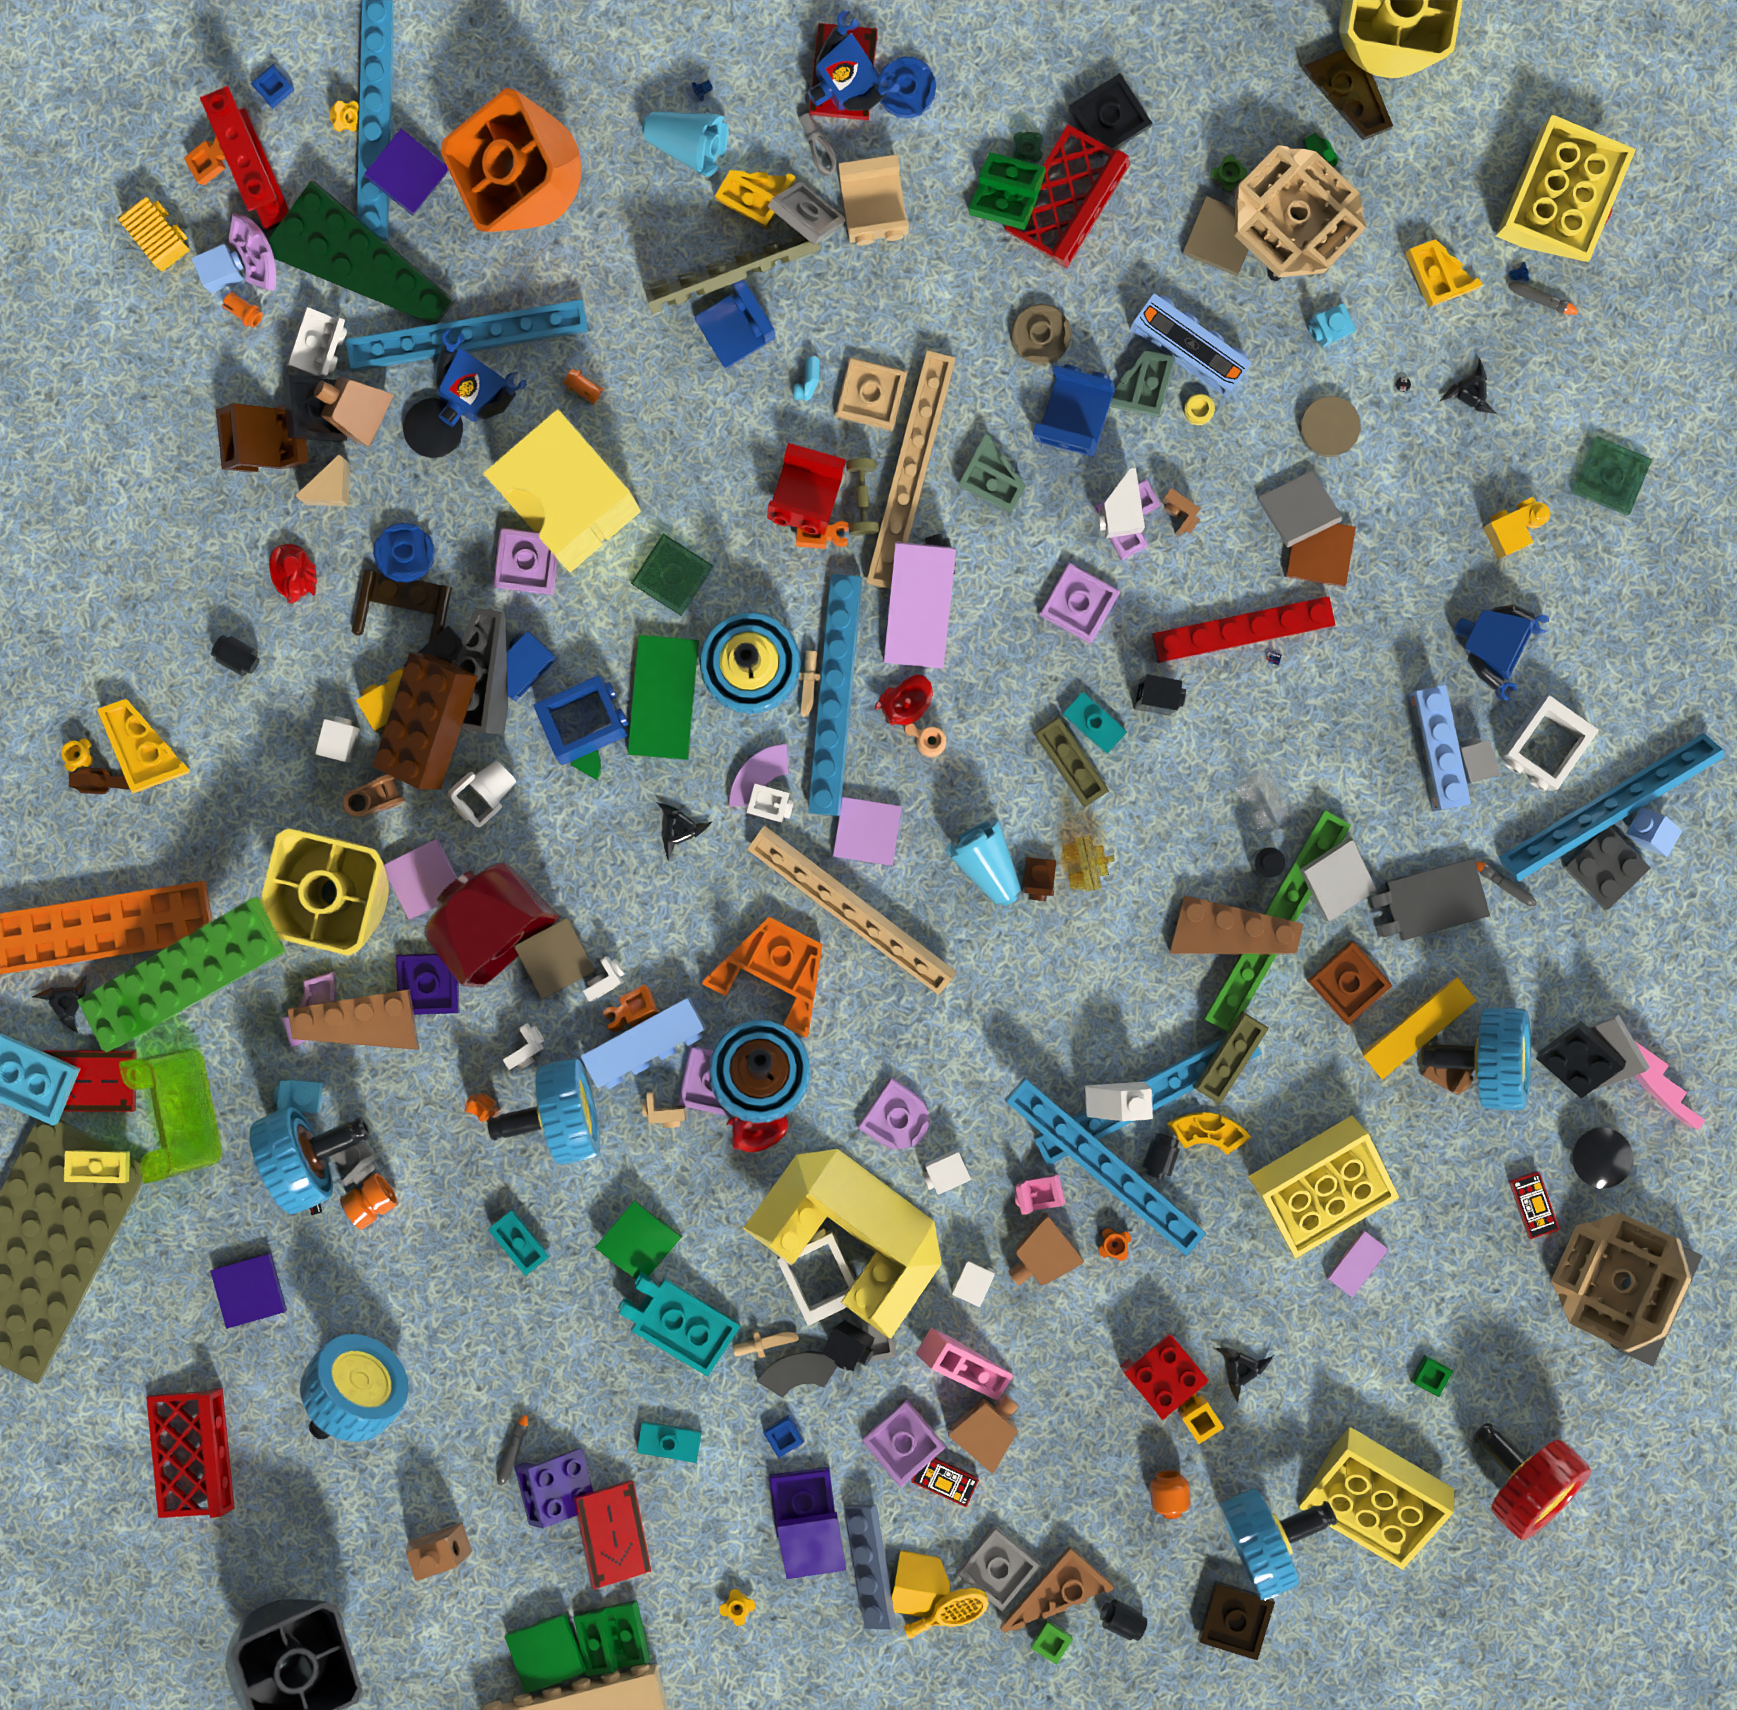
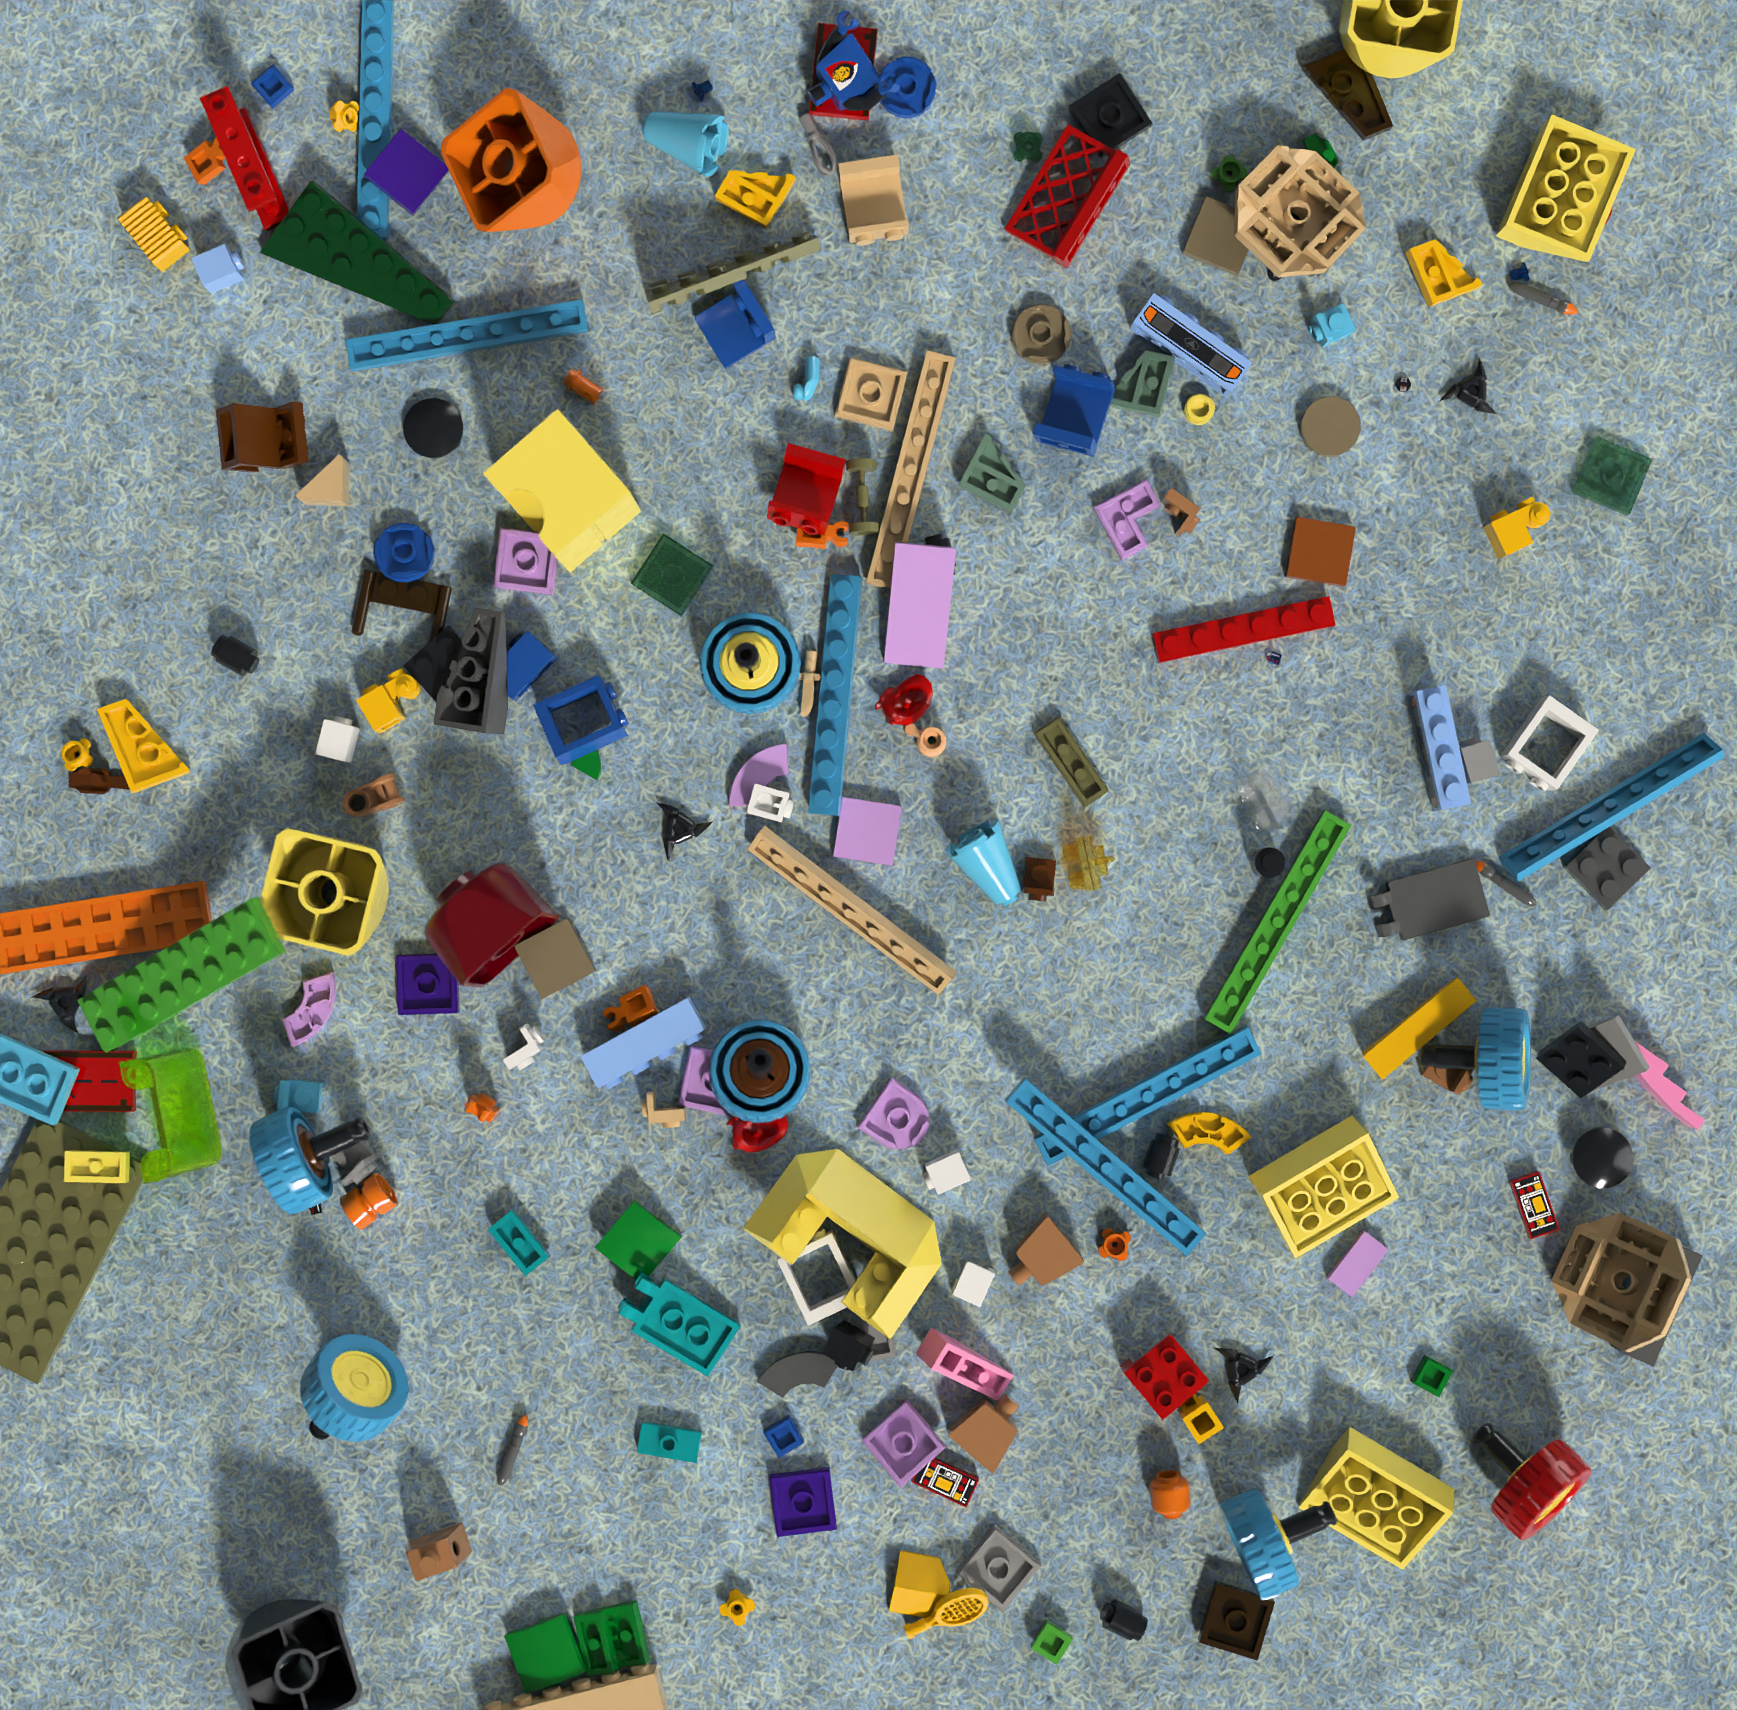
(214, 1456): red fence -> none
(243, 310): orange pin -> none
(248, 1290): dark purple tile -> none
(254, 250): lavender tile -> none
(292, 572): red hat -> none
(305, 410): black plate -> none
(316, 343): white bracket -> none
(353, 408): torso -> none
(366, 1020): medium nougat wing -> none
(420, 877): lavender tile -> none
(425, 721): reddish brown brick -> none
(470, 386): torso -> none
(489, 785): white piece -> none
(550, 1487): dark purple bracket -> none
(562, 1112): dark azure wheel -> none
(600, 985): white bracket -> none
(612, 1534): red tile -> none
(663, 697): green tile -> none
(759, 1344): tan piece -> none
(780, 958): orange wing -> none
(807, 212): light grey tile -> none
(811, 1545): dark purple tile -> none
(870, 1567): sand blue plate -> none
(1007, 190): green slope -> none
(1039, 1193): bright pink bracket -> none
(1064, 1584): medium nougat wing -> none
(1079, 603): lavender tile -> none
(1094, 723): teal plate -> none
(1119, 1101): white slope -> none
(1123, 509): white slope -> none
(1159, 695): black brick -> none
(1224, 929): medium nougat wing -> none
(1231, 1057): olive tile -> none
(1300, 509): light grey tile -> none
(1338, 880): tile -> none
(1349, 982): dark orange tile -> none
(1498, 642): blue torso -> none
(1654, 832): light blue brick -> none

